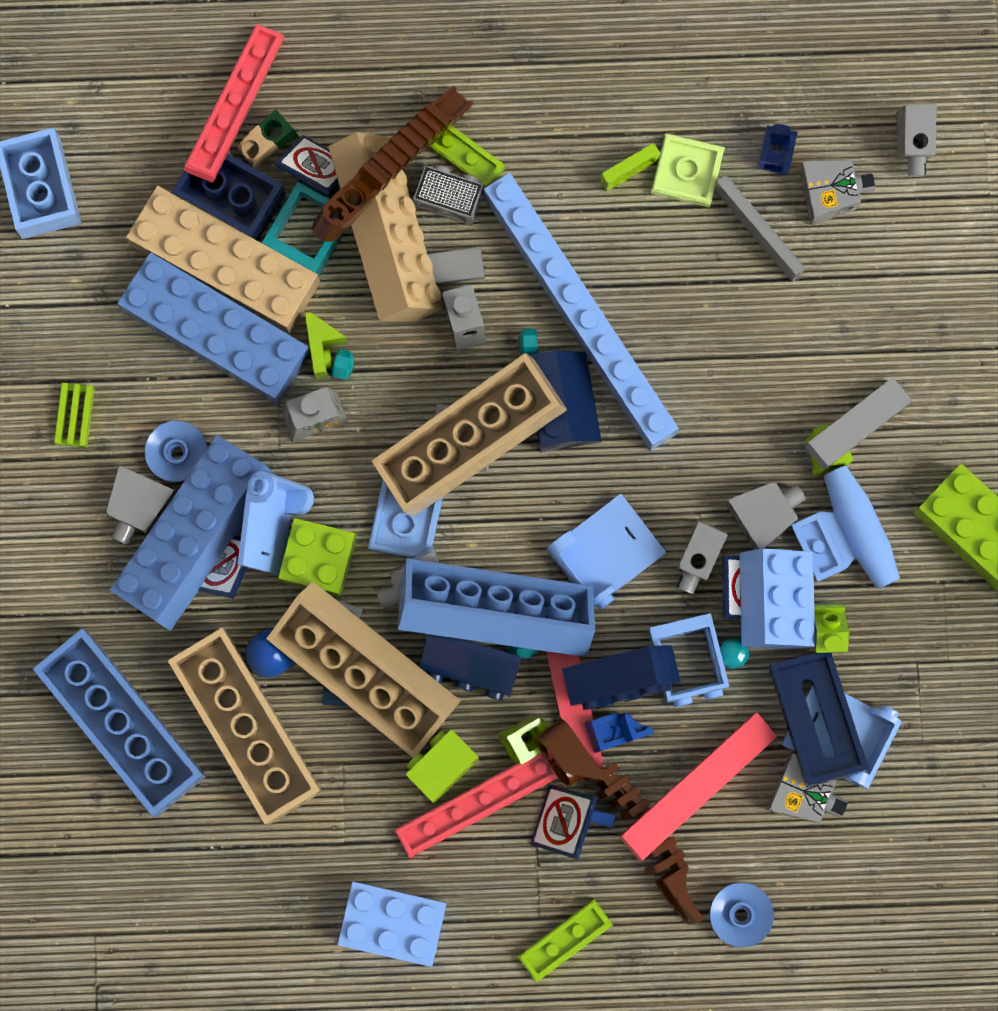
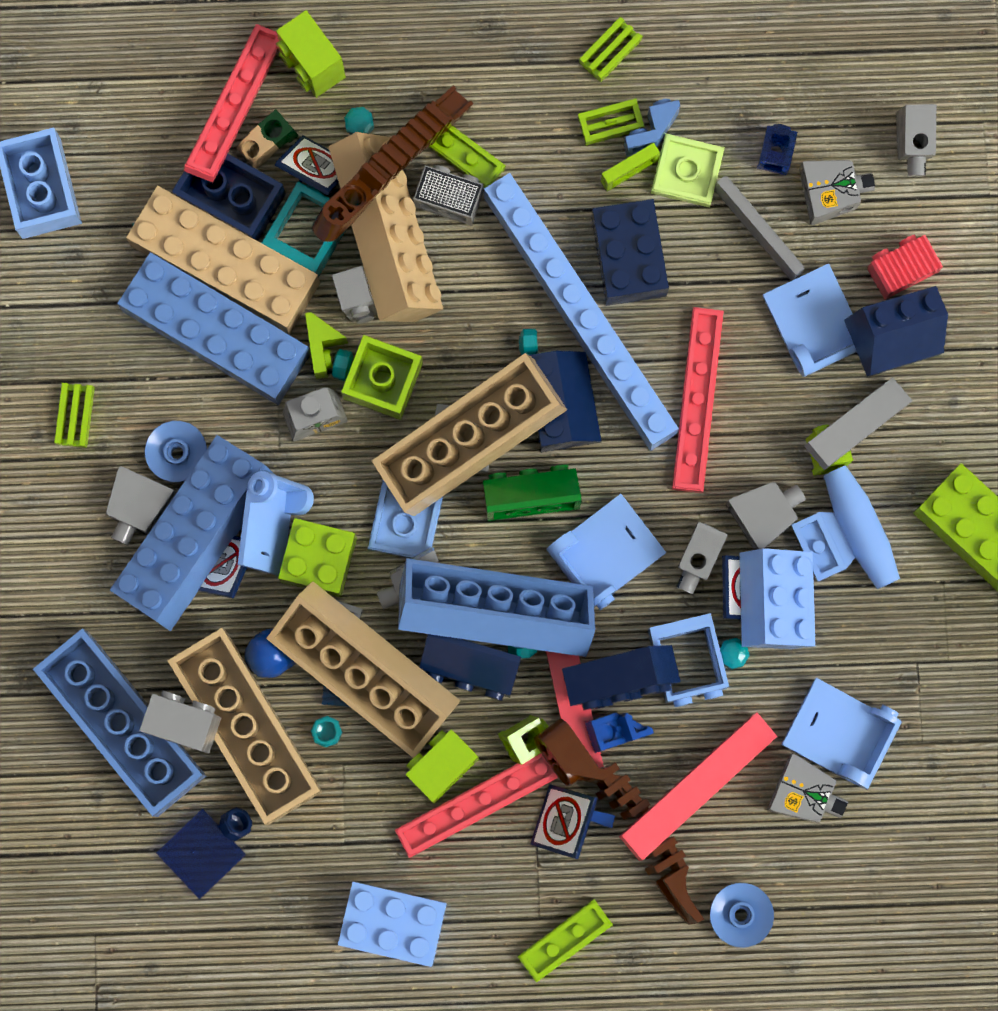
(180, 723): none -> light grey brick
(201, 854): none -> clear blue tile
(235, 824): none -> dark blue tile
(310, 53): none -> lime brick
(326, 731): none -> teal tile
(355, 295): none -> light grey brick
(359, 120): none -> teal tile
(382, 377): none -> lime brick
(457, 266): light grey tile -> none
(464, 316): light grey torso -> none
(531, 493): none -> green slope
(608, 110): none -> lime tile
(627, 30): none -> lime tile
(629, 252): none -> dark blue brick
(660, 118): none -> medium blue slope
(697, 400): none -> coral tile
(812, 322): none -> light blue door
(822, 673): dark blue piece -> none
(831, 628): lime brick -> none
(899, 330): none -> dark blue slope
(904, 266): none -> coral brick

